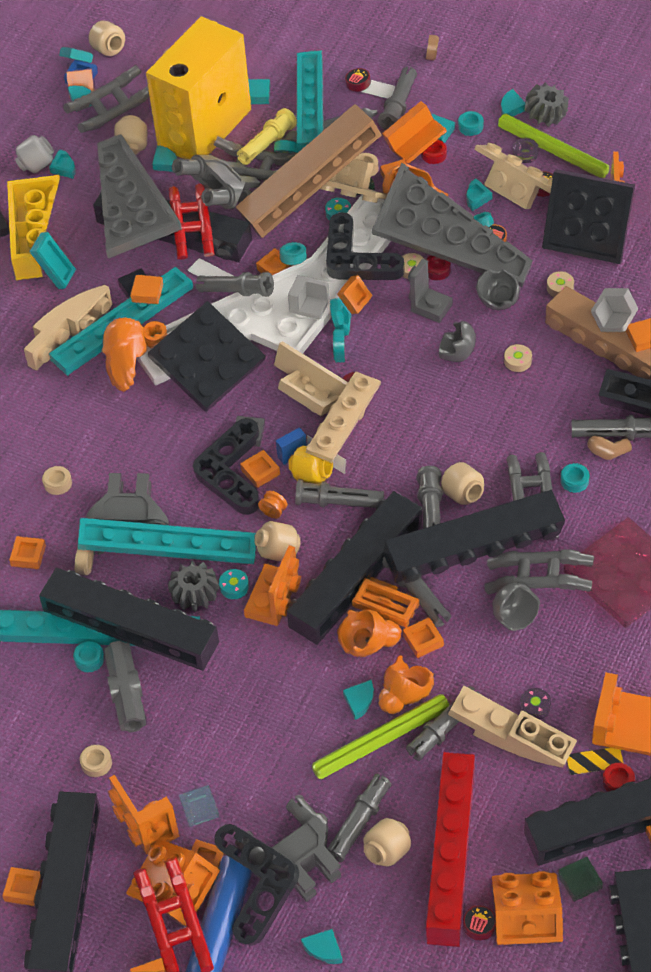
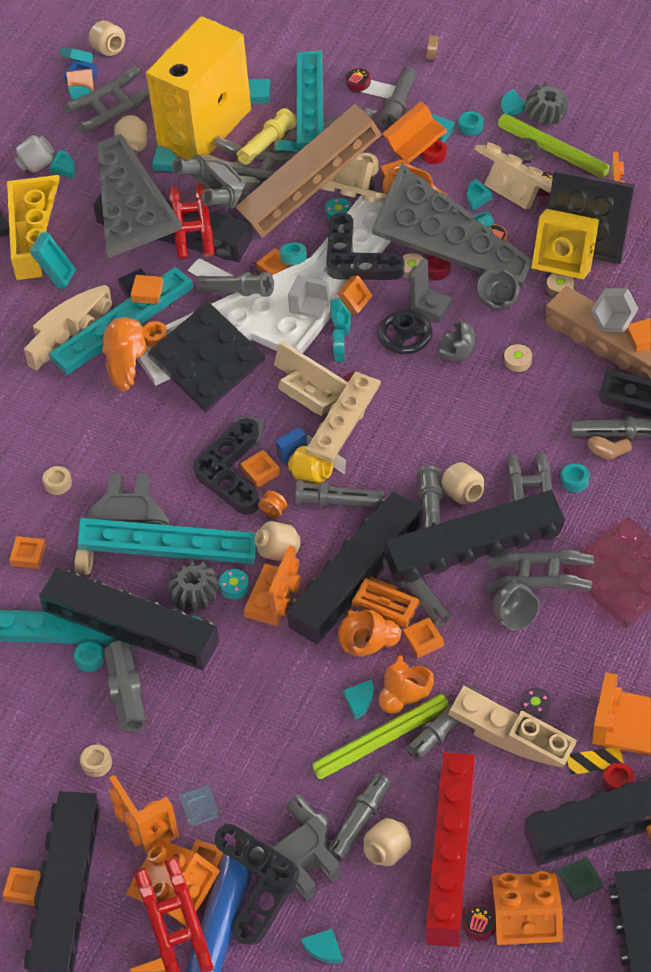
(406, 327): none -> black piece
(565, 243): none -> yellow brick

